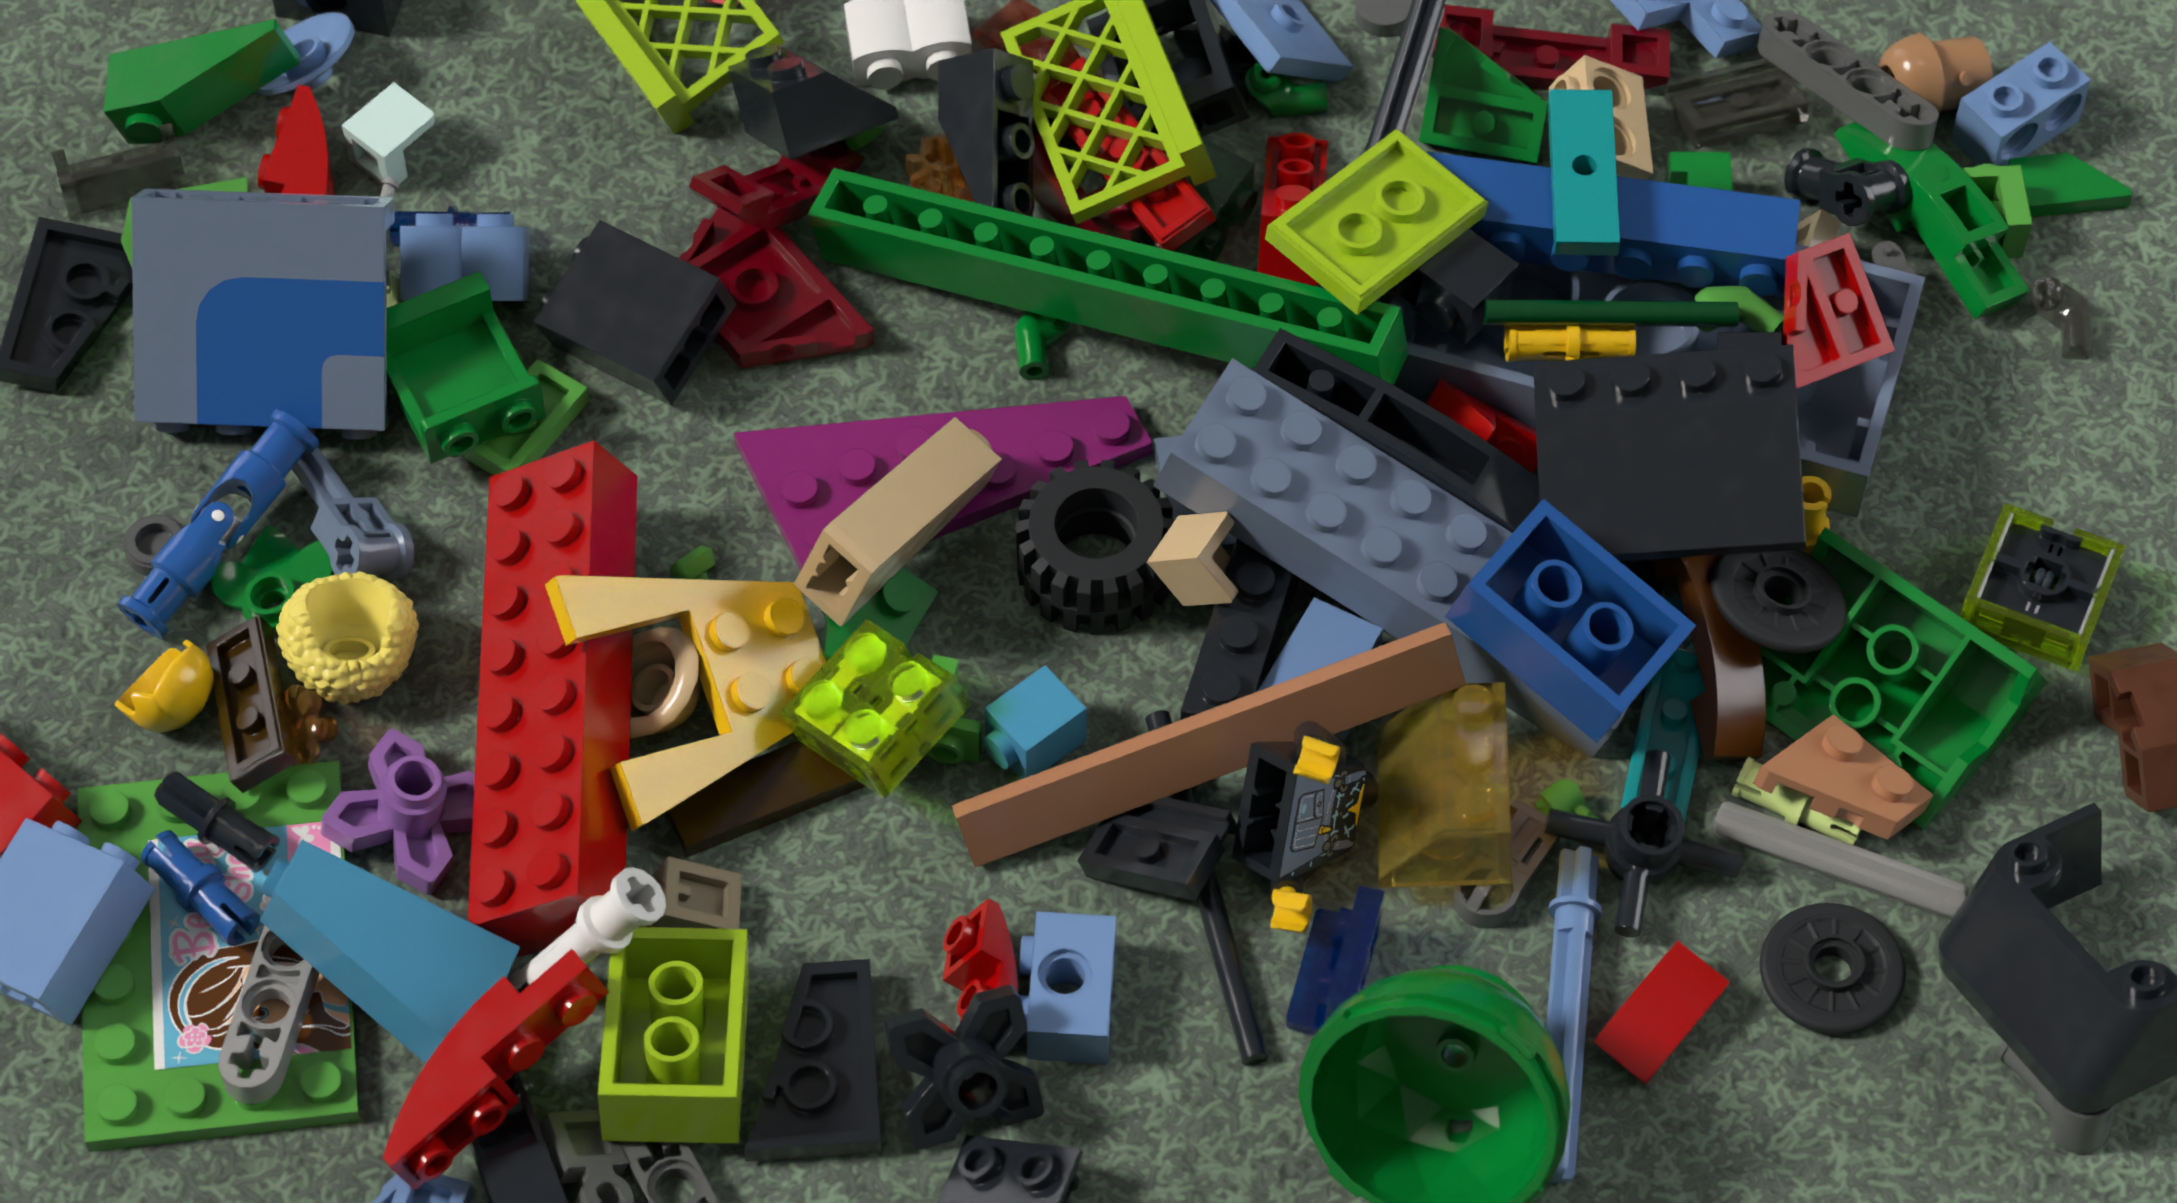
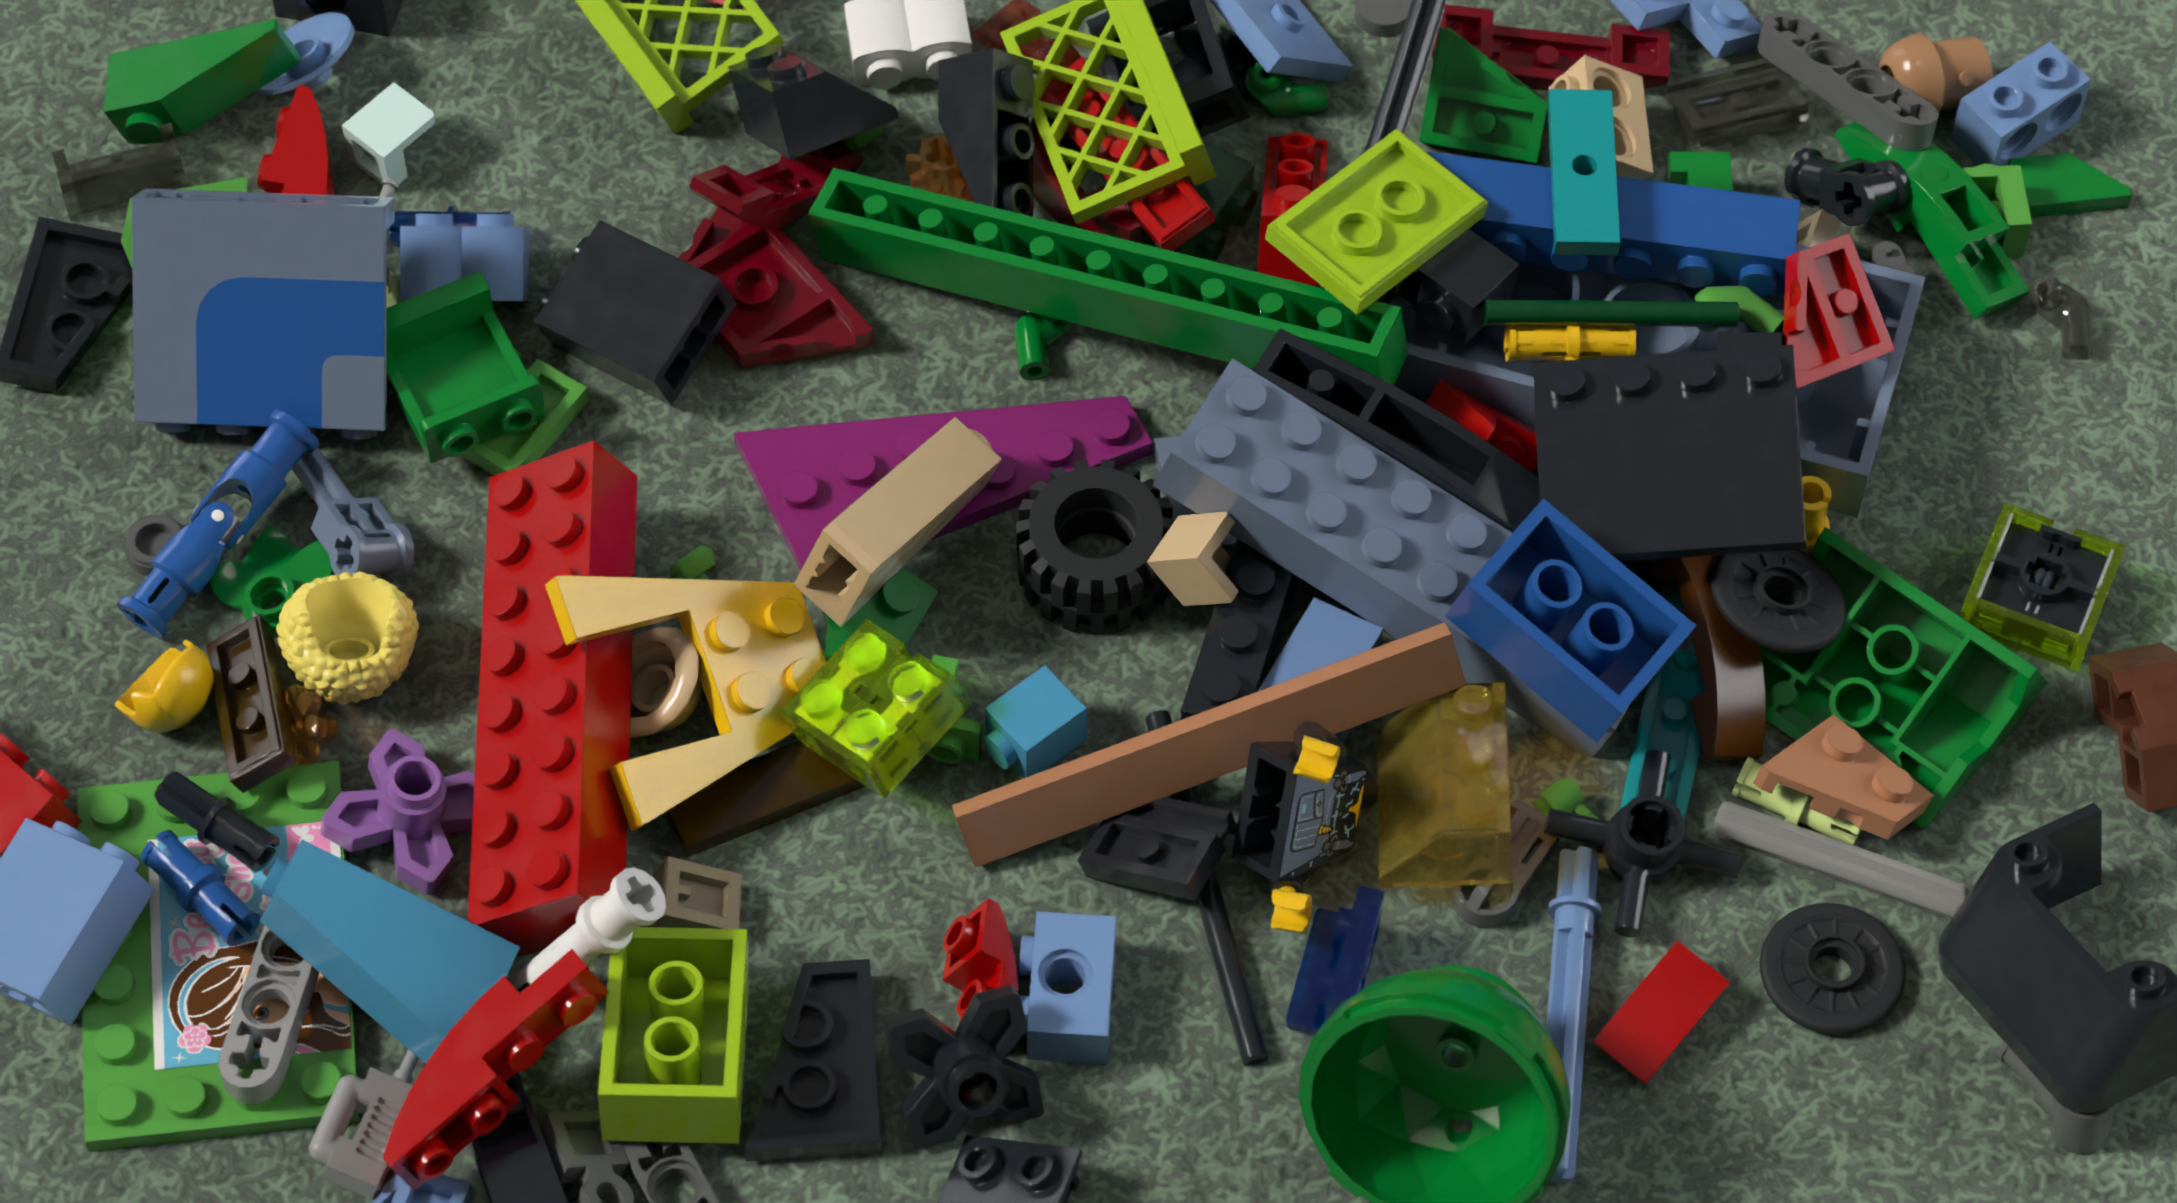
(379, 1098): none -> light grey piece

